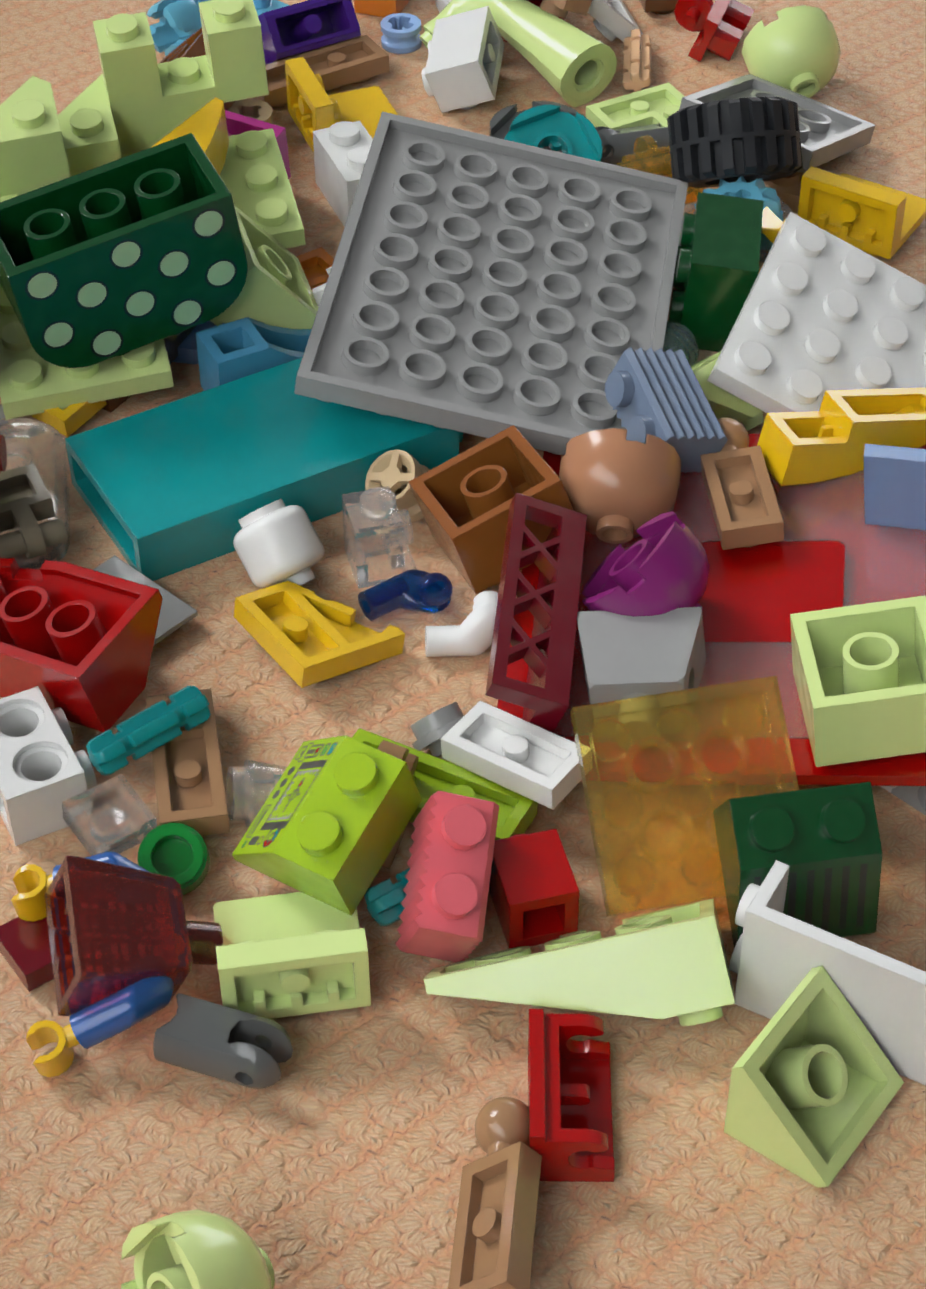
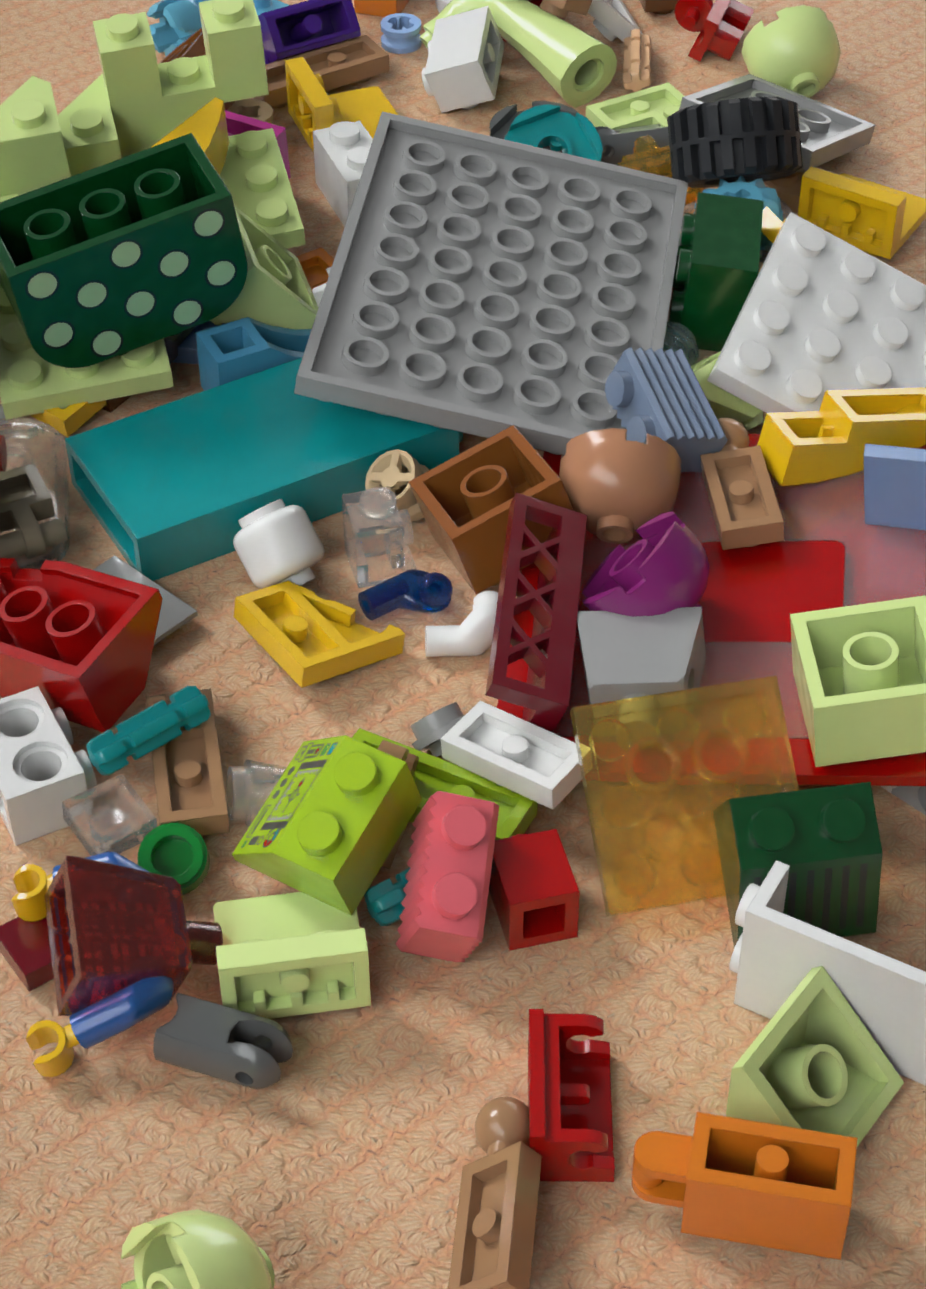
(651, 968): yellowish green wedge -> none
(752, 1182): none -> orange brick

